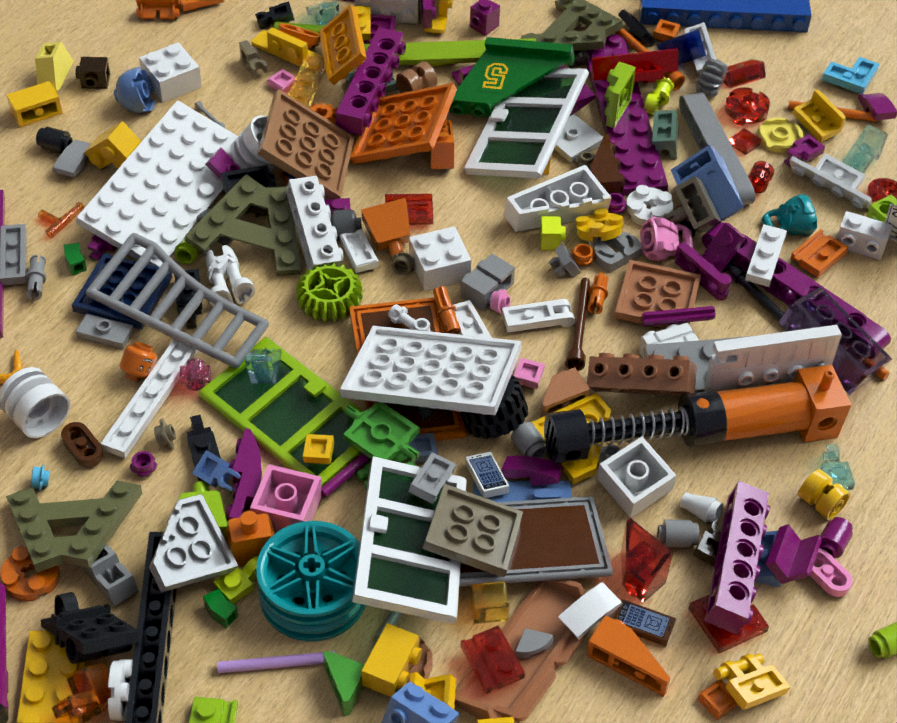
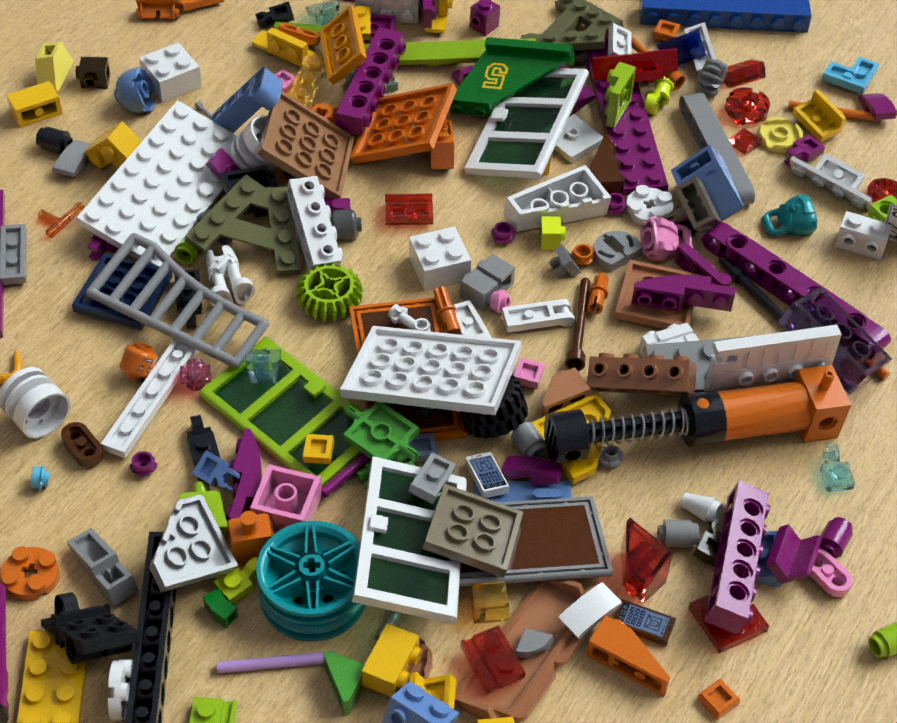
(35, 277): light grey pin -> none
(74, 258): green piece -> none
(89, 694): clear orange brick -> none
(98, 517): olive plate -> none
(105, 331): light grey plate -> none
(165, 434): dark tan plate -> none
(250, 58): dark tan plate -> none
(259, 91): none -> medium blue beam
(359, 251): white plate -> none
(388, 225): orange torso -> none
(402, 263): dark tan plate -> none
(416, 78): medium nougat wheel -> none
(503, 233): none -> magenta plate
(584, 158): dark tan plate -> none
(599, 224): yellow plate -> none
(618, 40): none -> white plate
(635, 28): black plate -> none
(636, 477): white brick -> none
(666, 132): sand green hinge -> none
(674, 290): none -> magenta slope
(678, 316): magenta axle -> none
(723, 246): magenta plate -> none
(755, 687): yellow plate -> none
(760, 176): clear red wheel -> none
(766, 255): white plate -> none
(819, 253): orange plate -> none
(826, 496): yellow wheel -> none
(866, 148): clear light blue slope -> none

